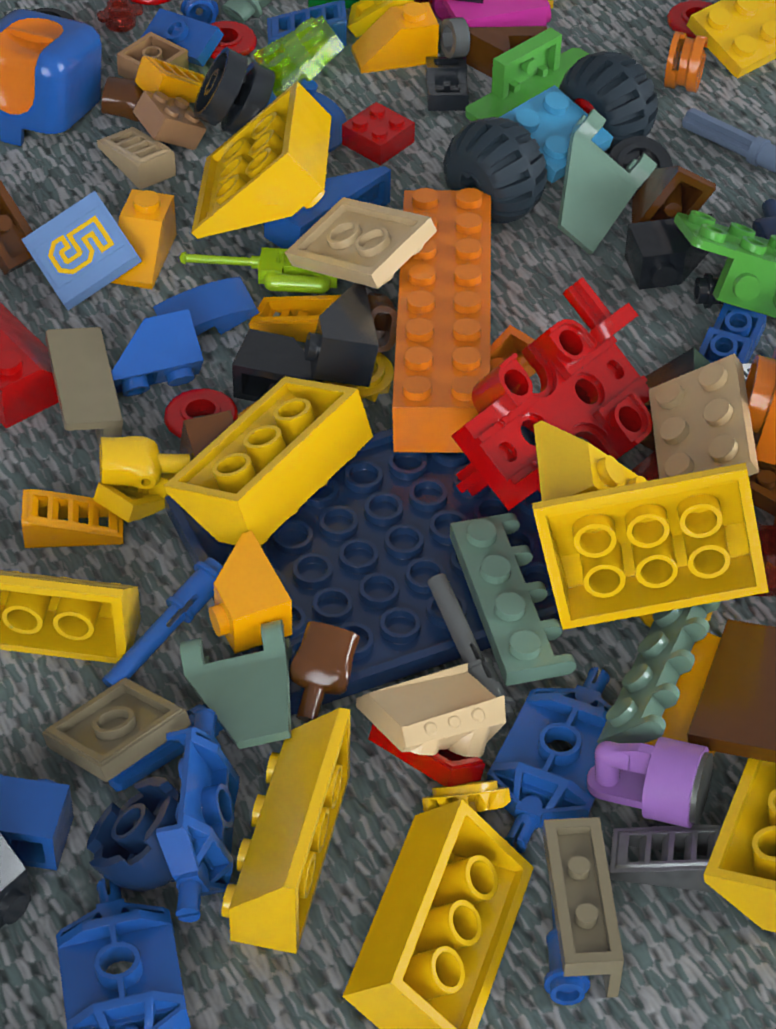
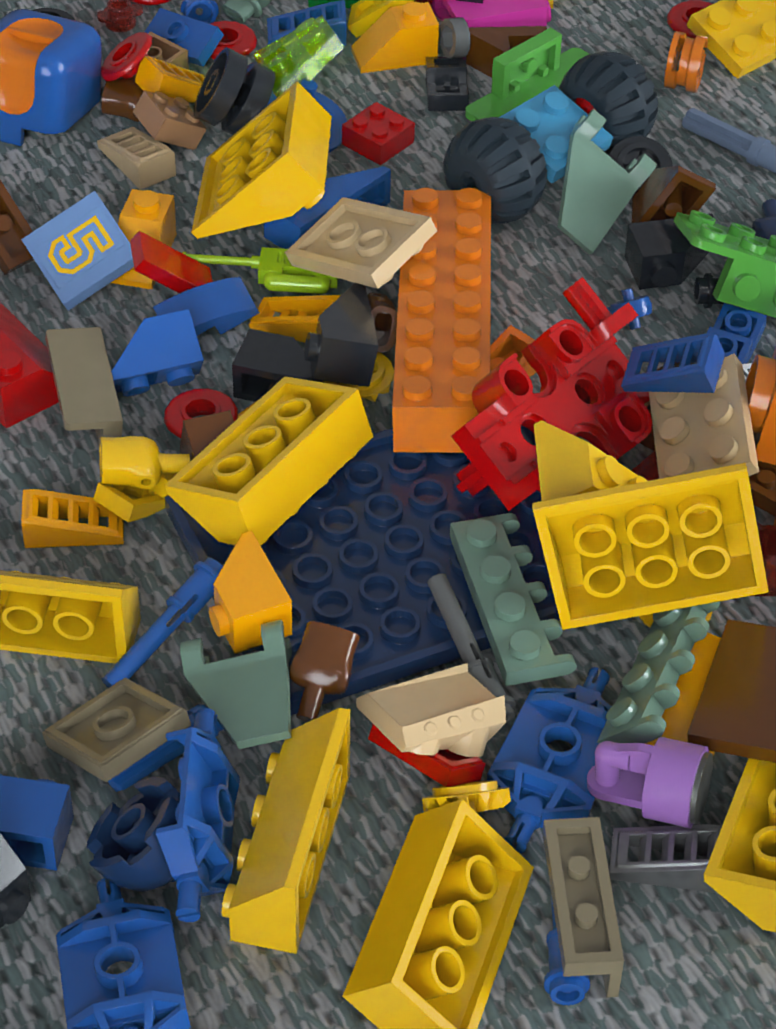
(126, 57): none -> red piece
(167, 264): none -> red tile
(640, 304): none -> blue piece
(694, 378): none -> blue slope

